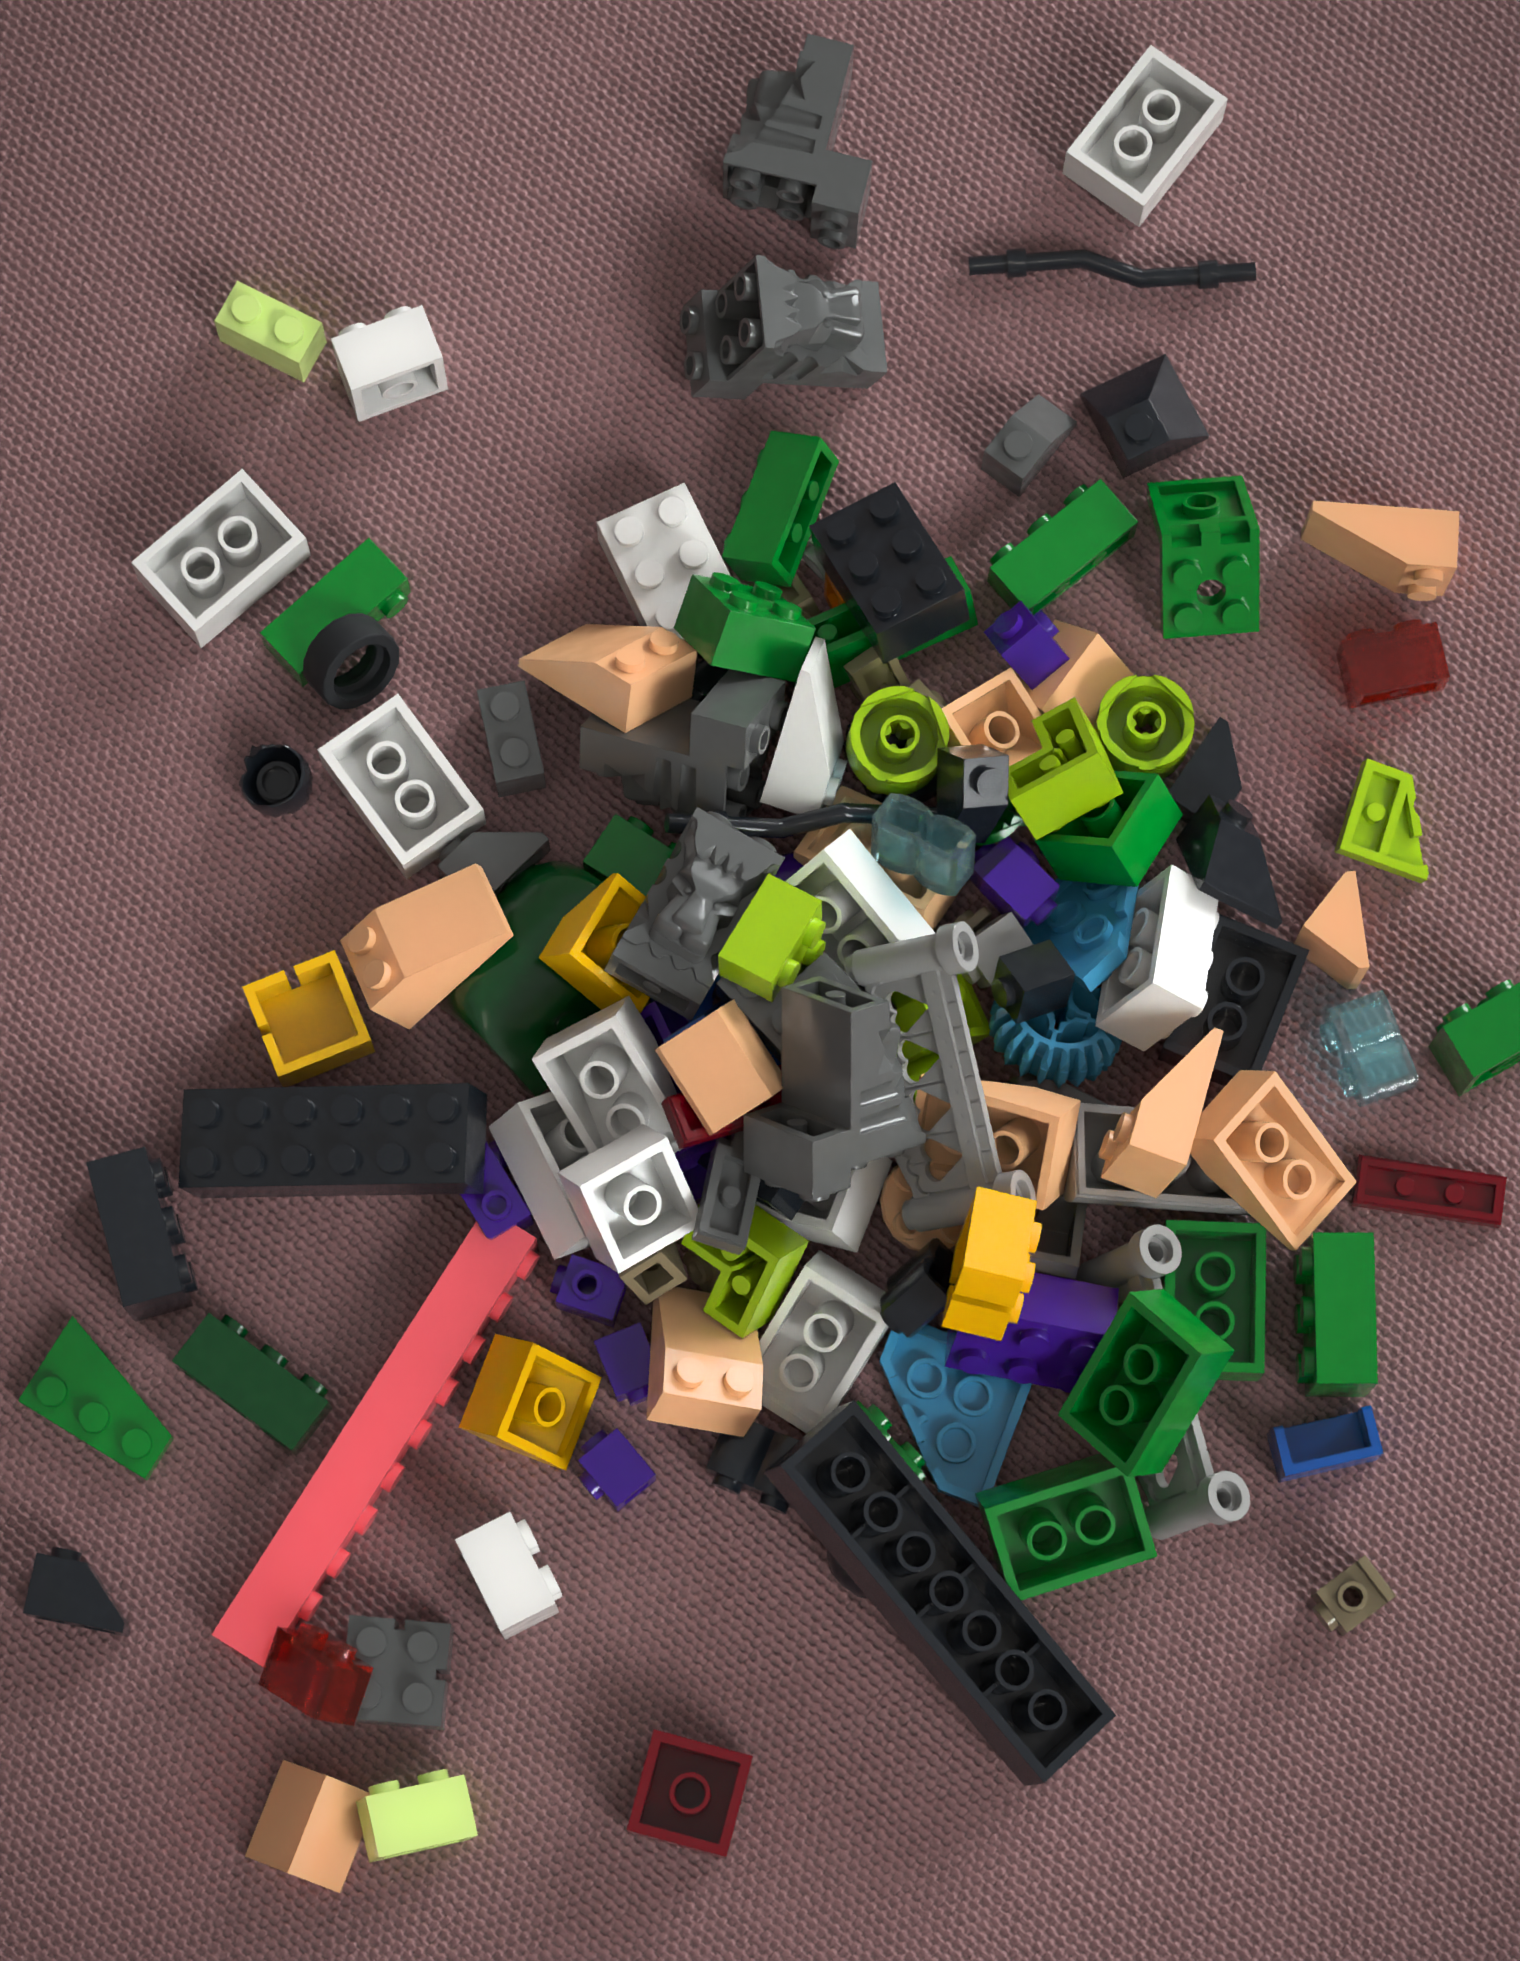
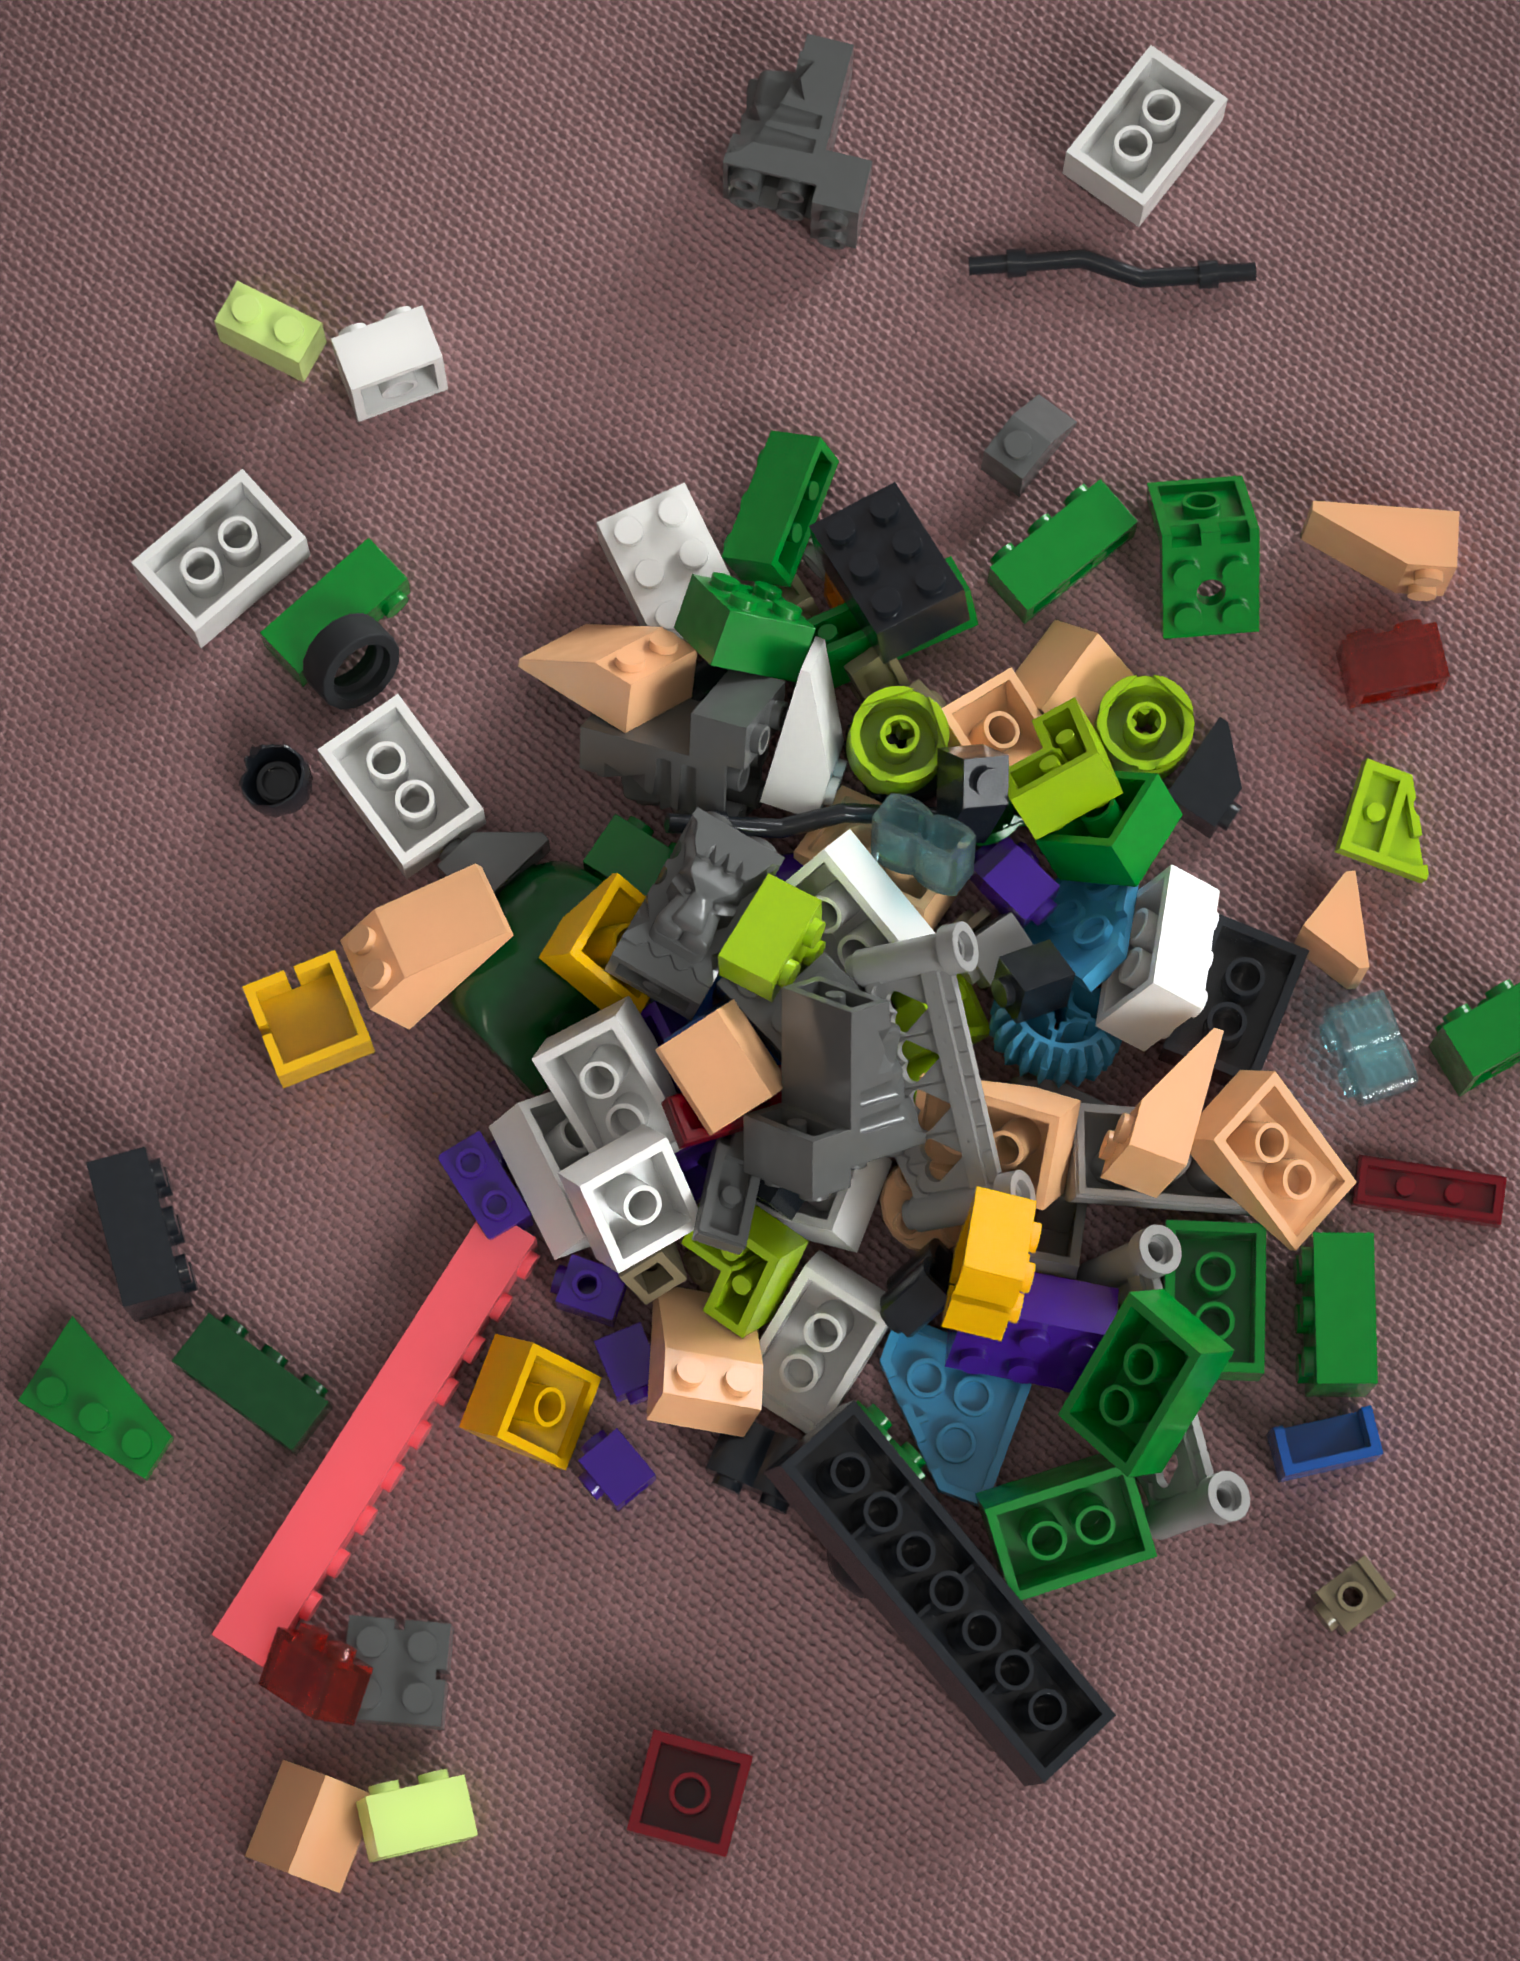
(72, 1594): black slope -> none
(333, 1141): black brick -> none
(507, 1574): white brick -> none
(511, 738): dark grey brick -> none
(782, 331): dark grey brick -> none
(1027, 643): dark purple brick -> none
(1144, 416): black slope -> none
(1229, 859): black slope -> none

